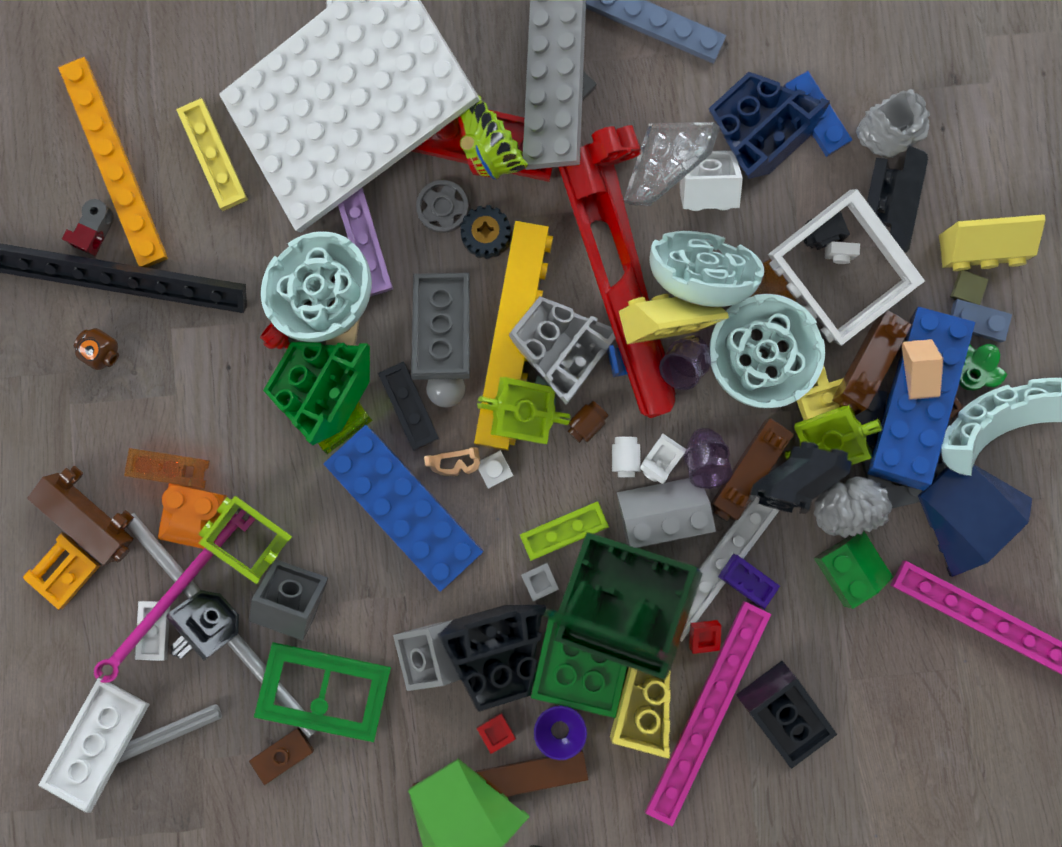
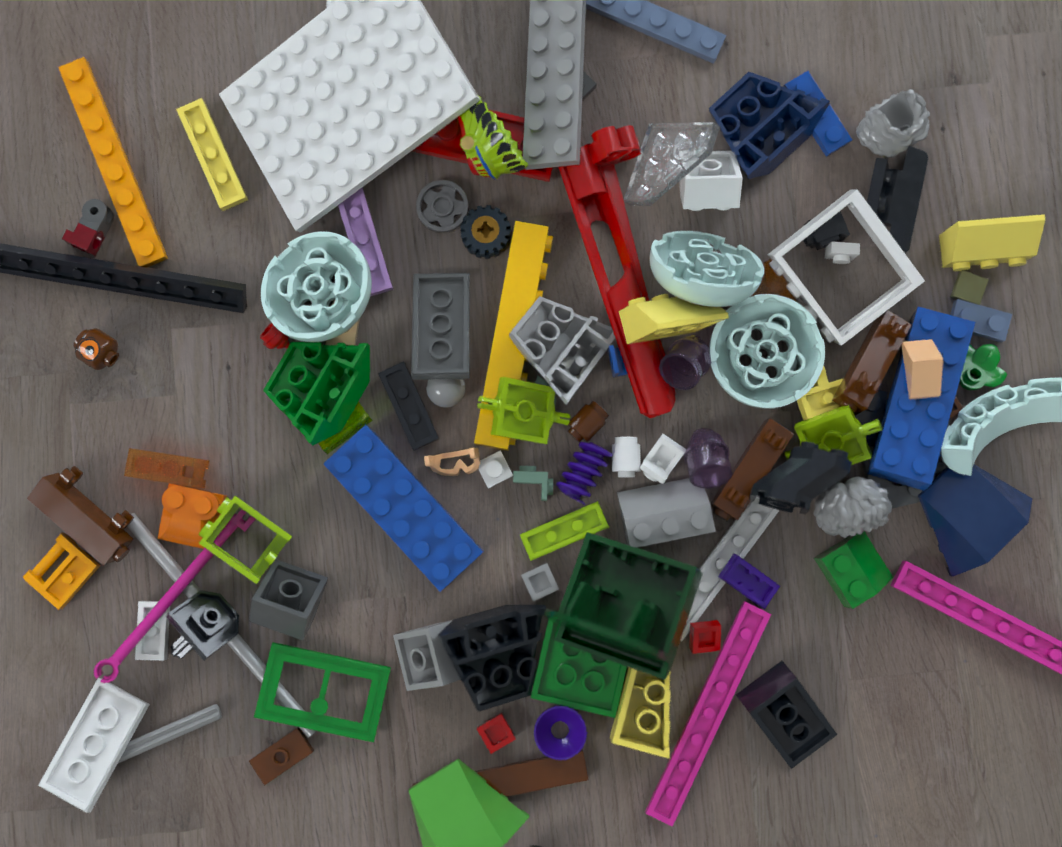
(528, 475): none -> sand green bracket
(583, 471): none -> dark purple piece

